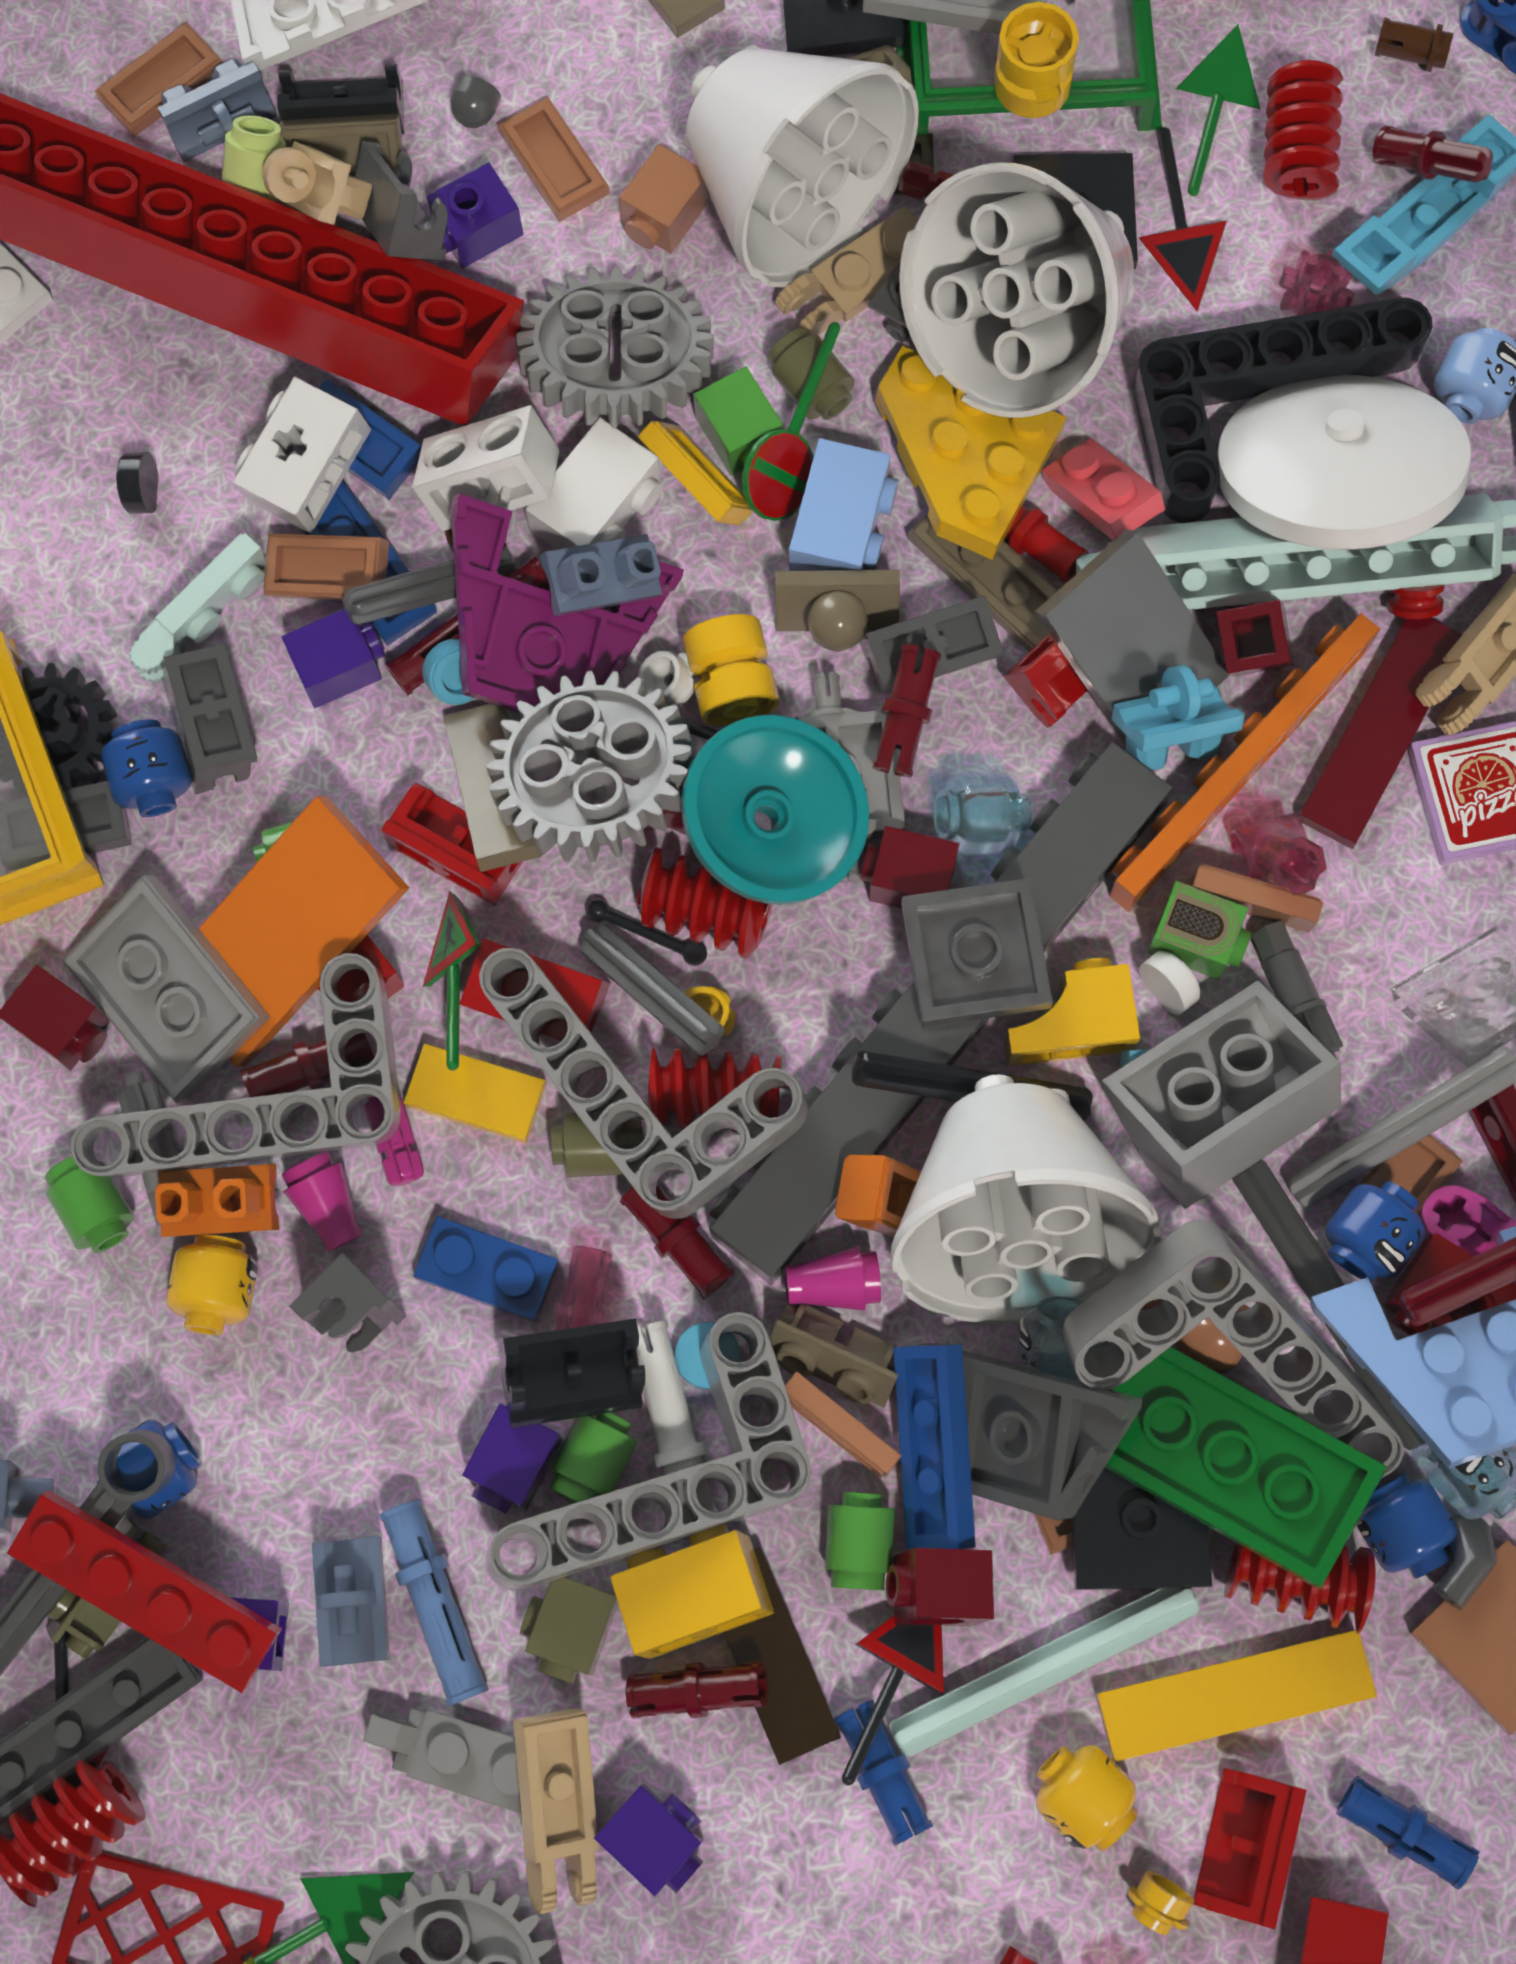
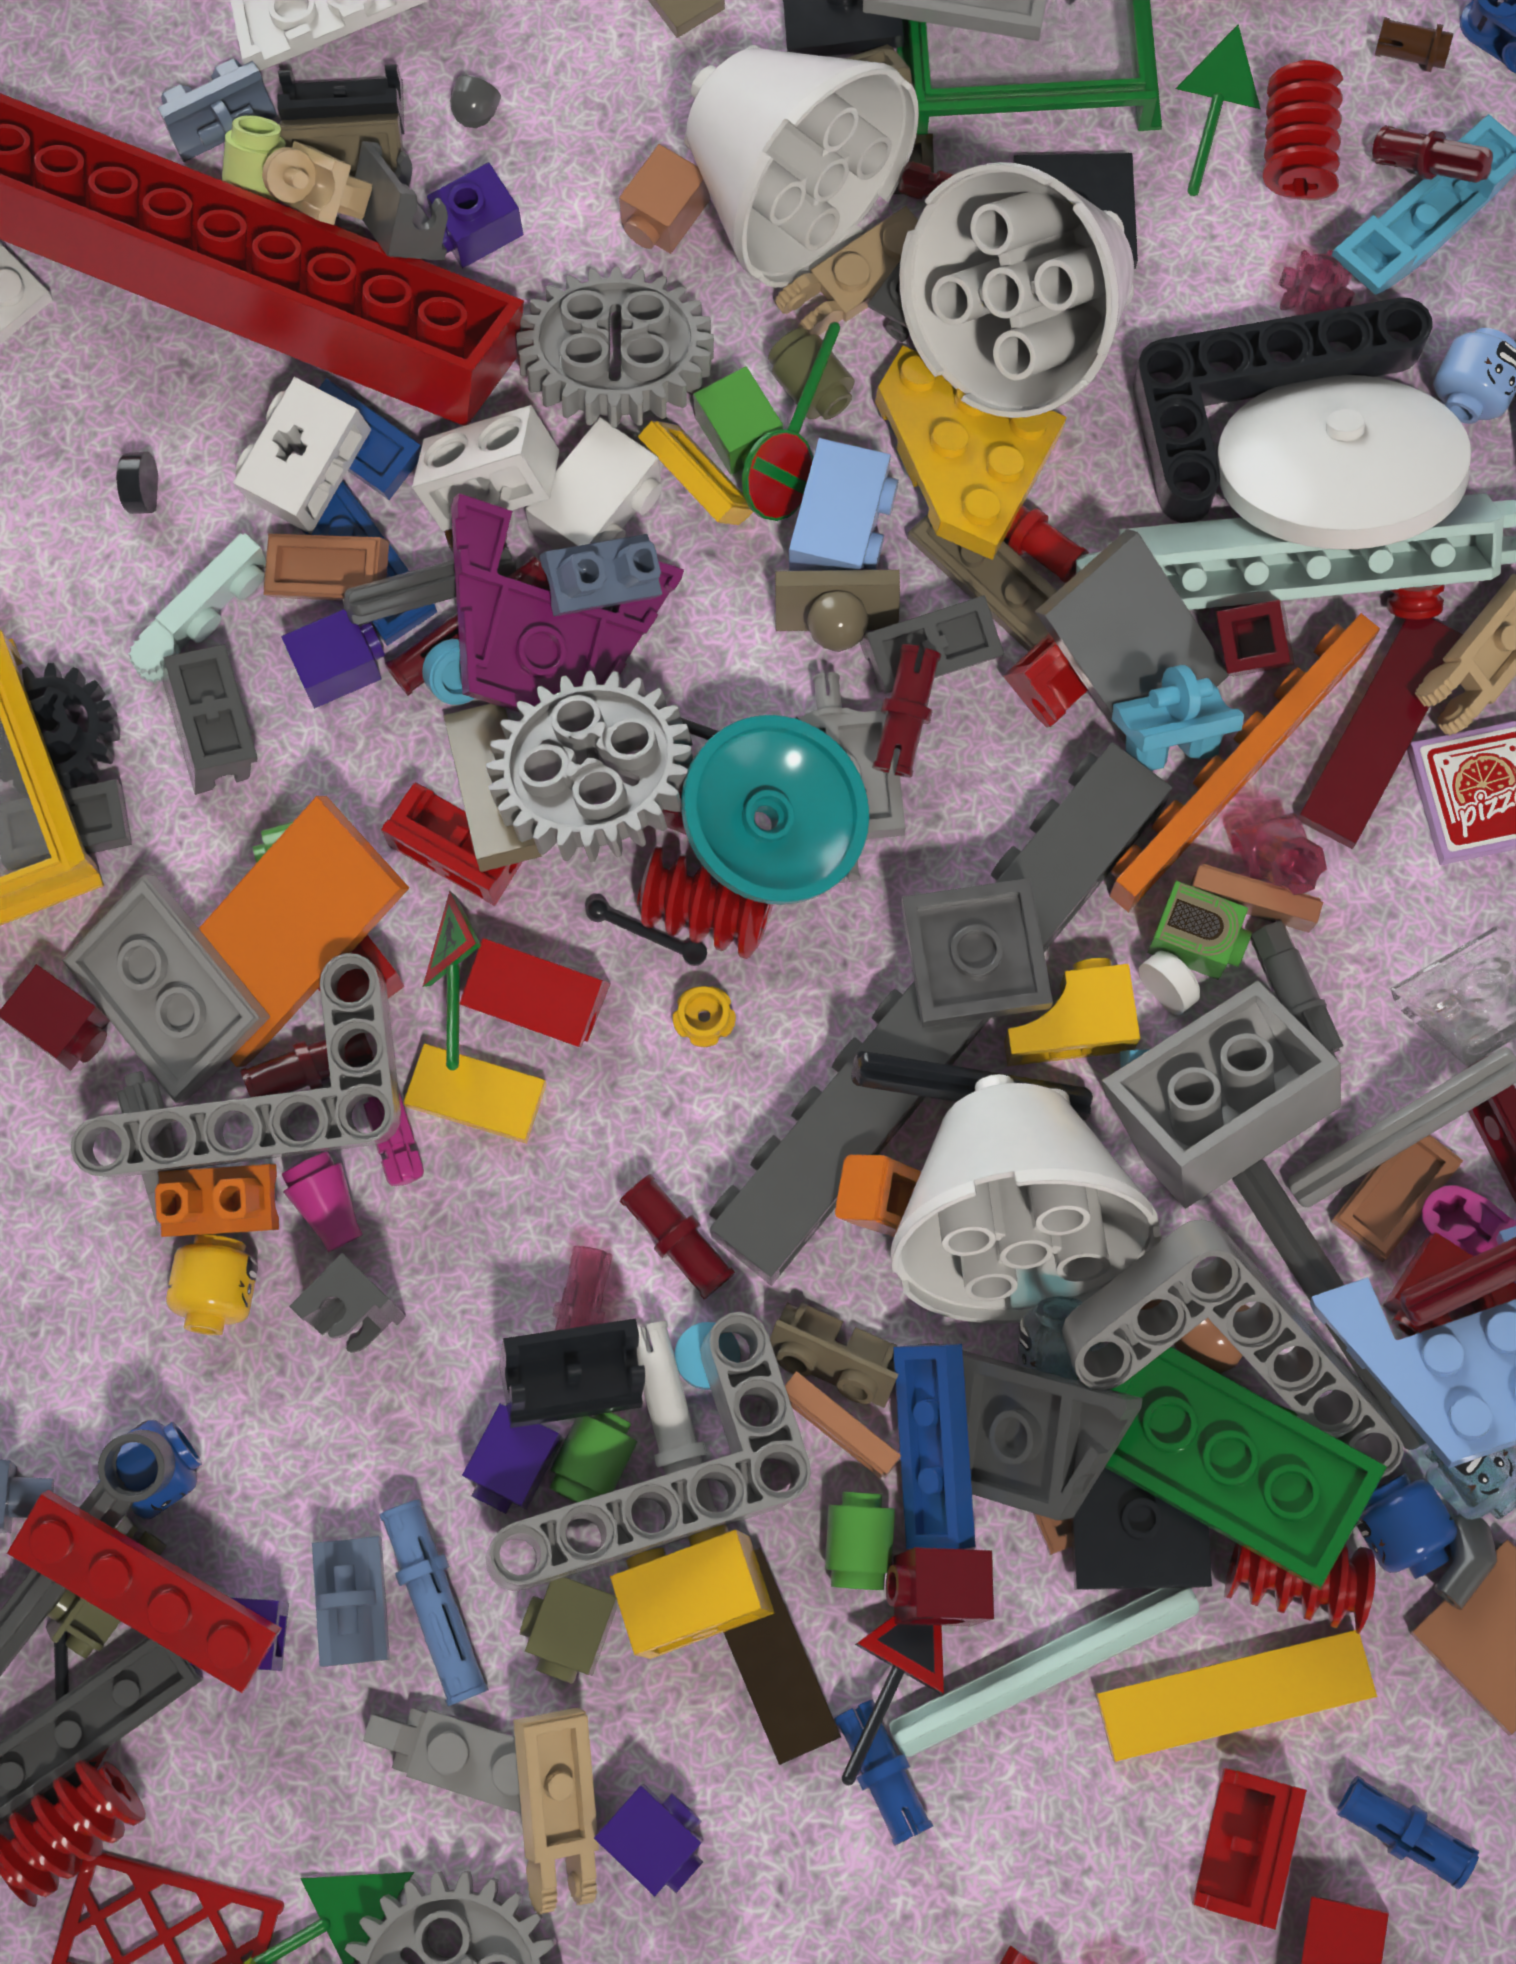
(88, 1206): bright green brick -> none
(138, 88): nougat tile -> none
(146, 767): blue head -> none
(486, 1269): blue plate -> none
(553, 159): nougat tile -> none
(582, 1153): olive brick -> none
(621, 1102): light grey beam -> none
(651, 989): dark grey axle -> none
(660, 668): white plate -> none
(697, 1690): dark red pin -> none
(701, 1087): red piece -> none
(729, 660): yellow wheel -> none
(835, 1280): dark pink cone -> none
(908, 865): dark red brick -> none
(982, 813): clear light blue head -> none
(1035, 59): yellow wheel -> none
(1086, 1797): yellow head -> none
(1103, 489): coral plate -> none
(1160, 1903): yellow plate -> none
(1185, 252): piece -> none
(1375, 1231): blue head -> none

